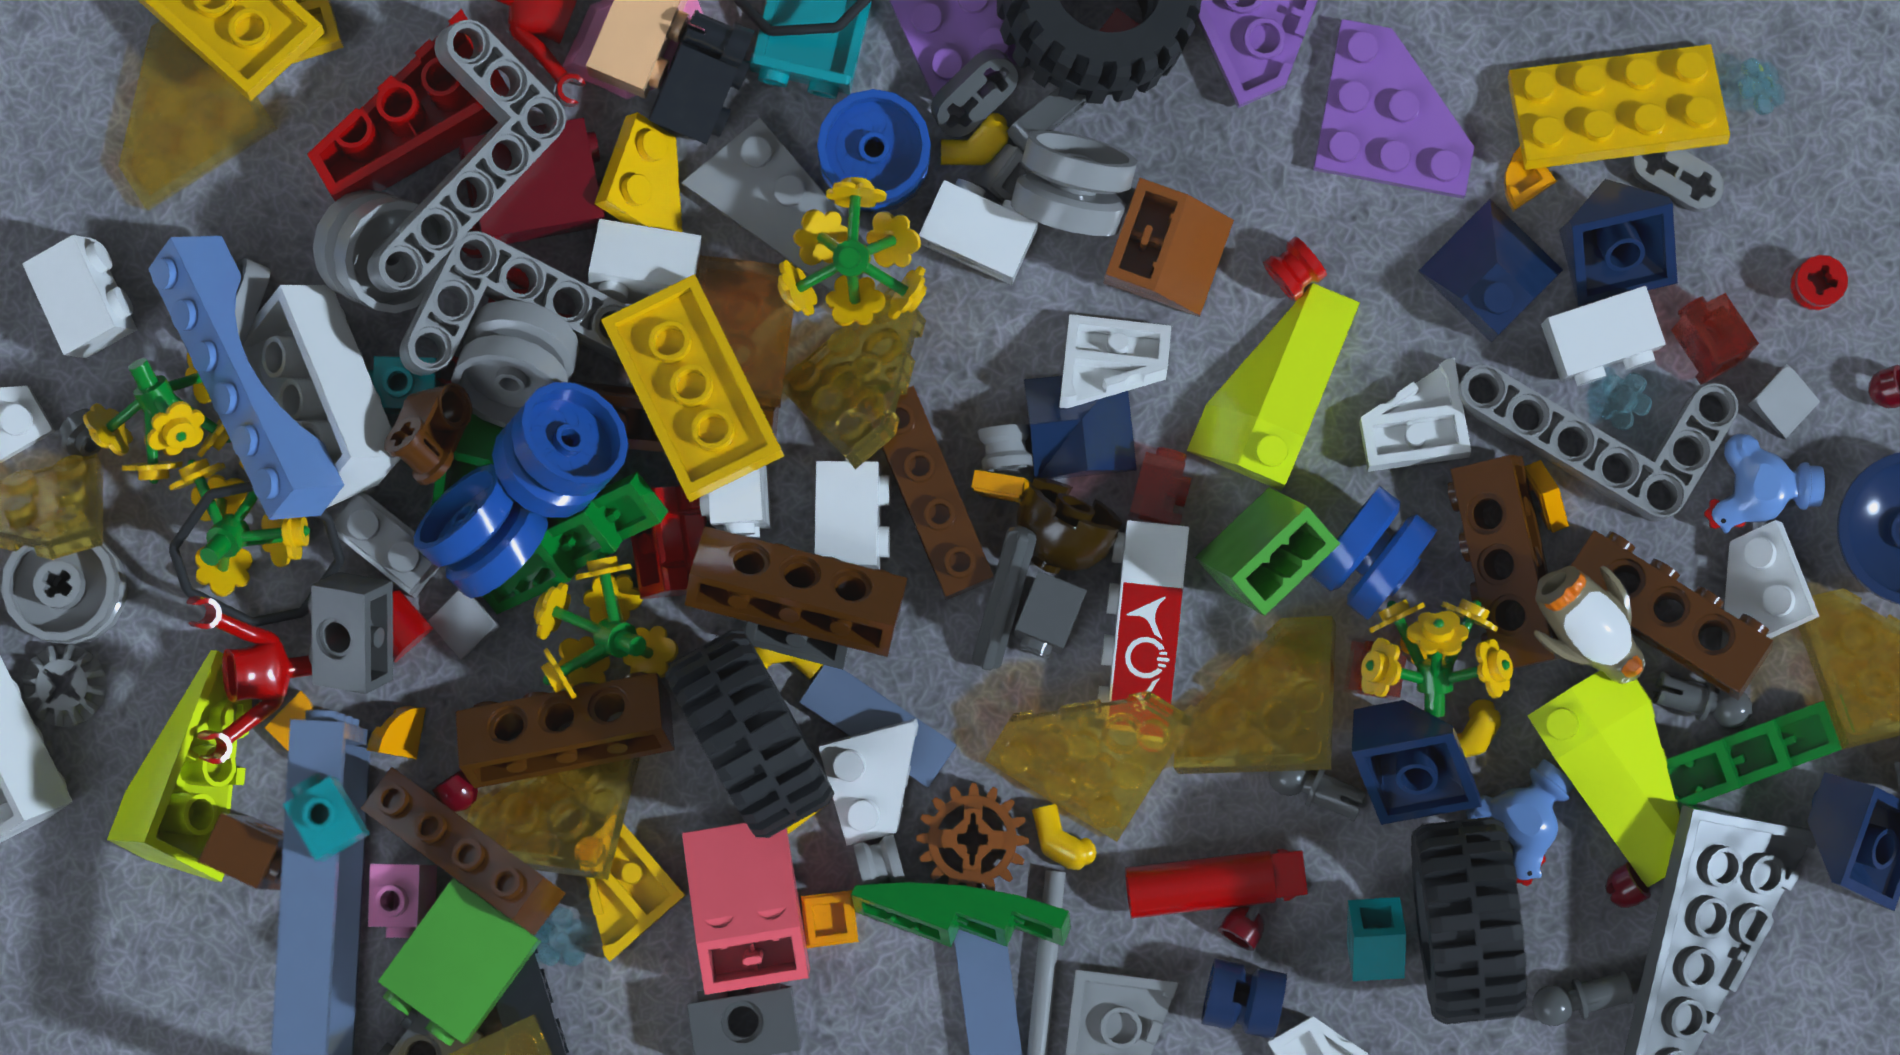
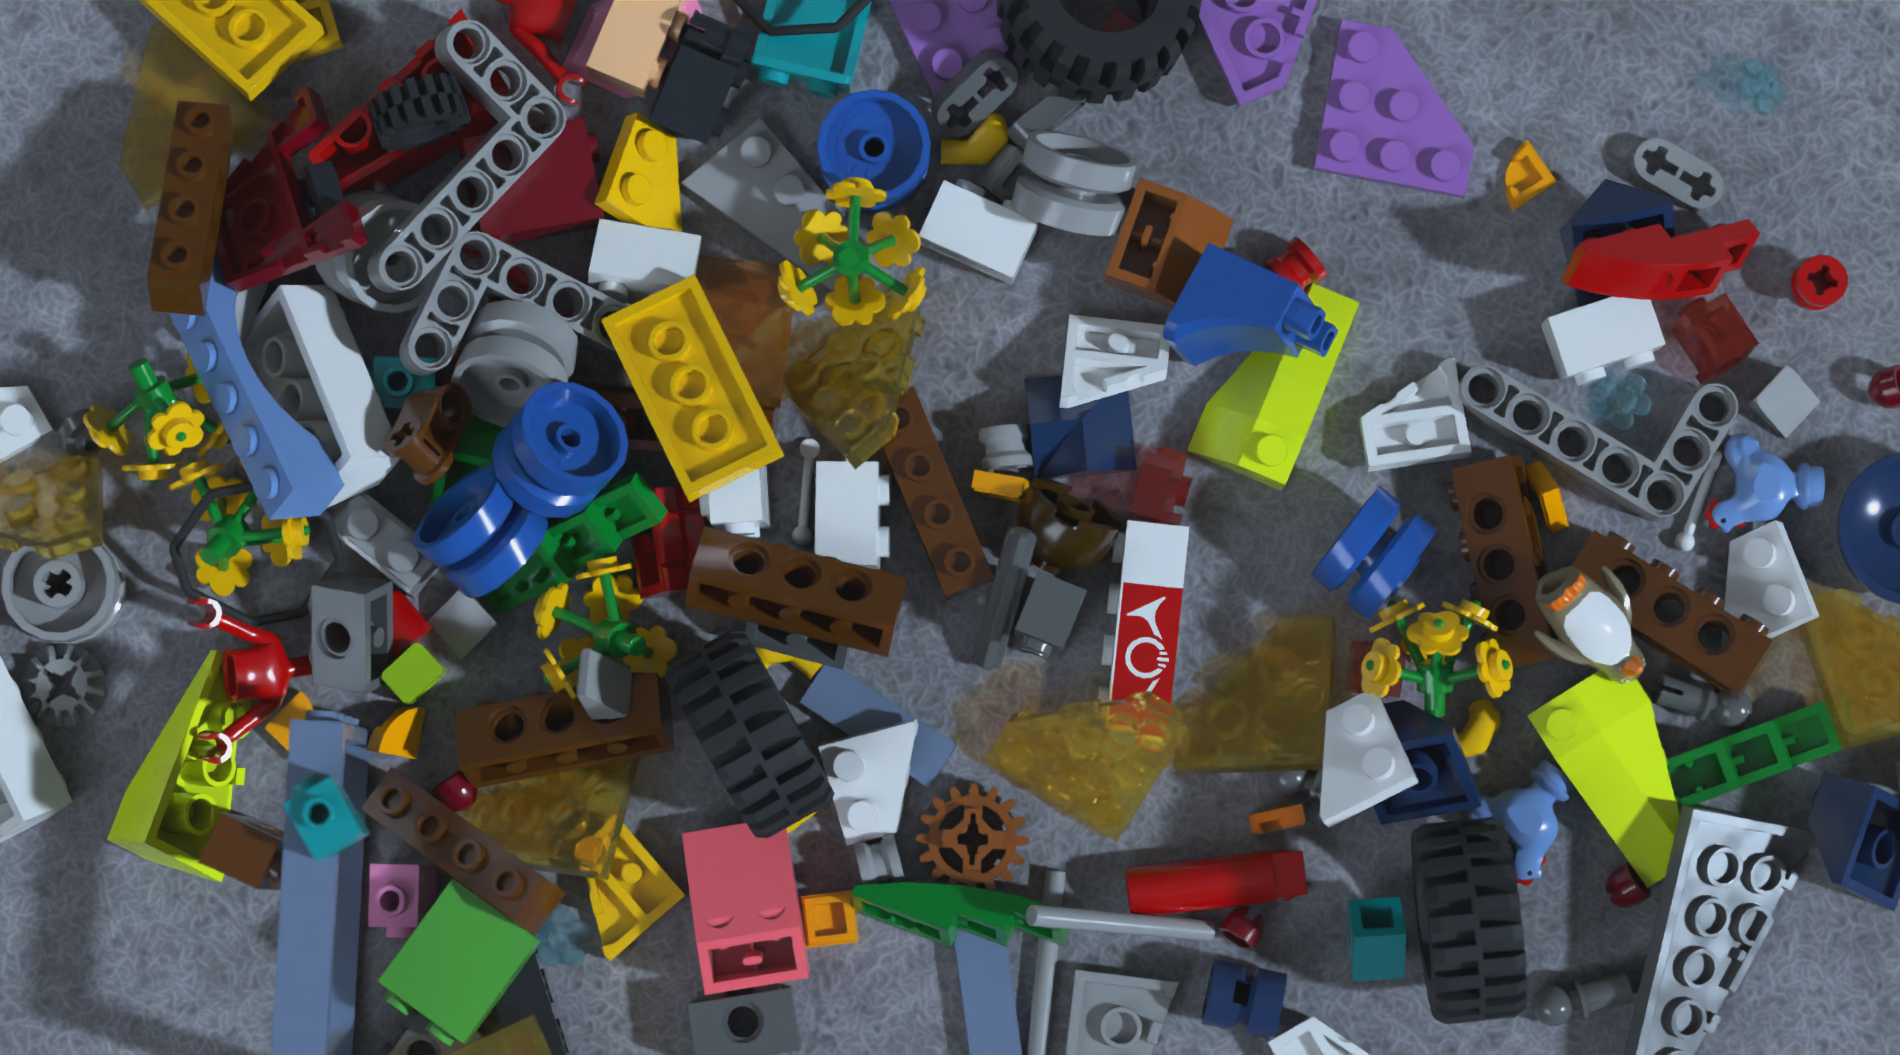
(80, 296): white brick -> none
(190, 208): none -> reddish brown brick
(264, 214): none -> dark red wing
(320, 189): none -> black piece
(413, 673): none -> lime slope
(419, 112): none -> black tyre
(603, 686): none -> light grey slope
(809, 450): none -> white hinge
(1058, 844): yellow arm -> none
(1120, 923): none -> light grey bar
(1243, 308): none -> blue hips
(1267, 550): bright green brick -> none
(1267, 821): none -> orange tile
(1361, 759): none -> white wing
(1490, 270): dark blue slope -> none
(1618, 107): yellow plate -> none
(1657, 267): none -> red slope
(1684, 540): none -> white hinge

